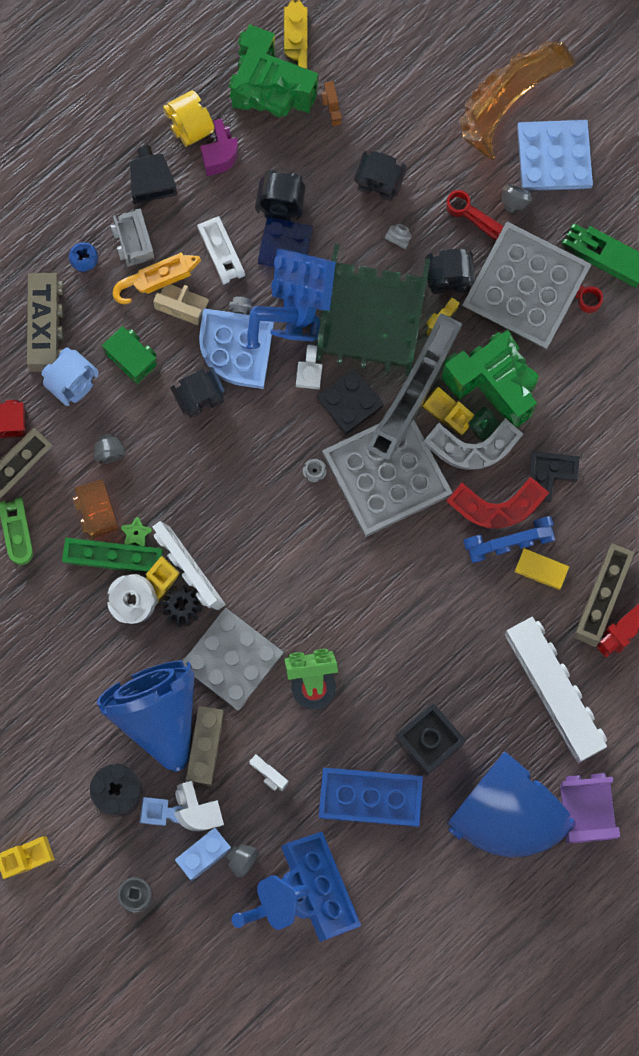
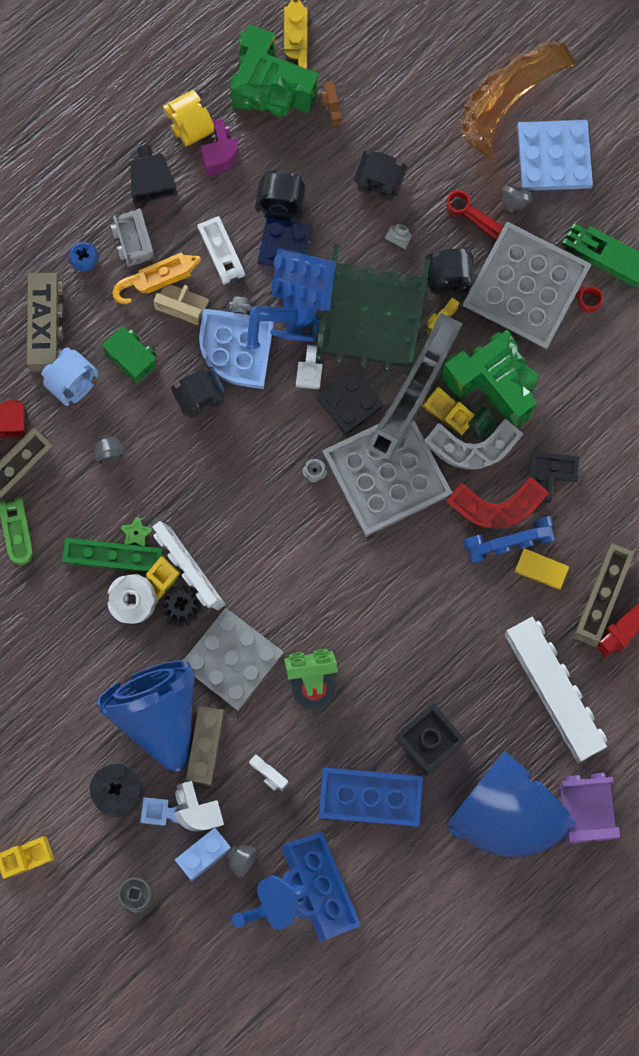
(96, 509): clear orange brick -> none

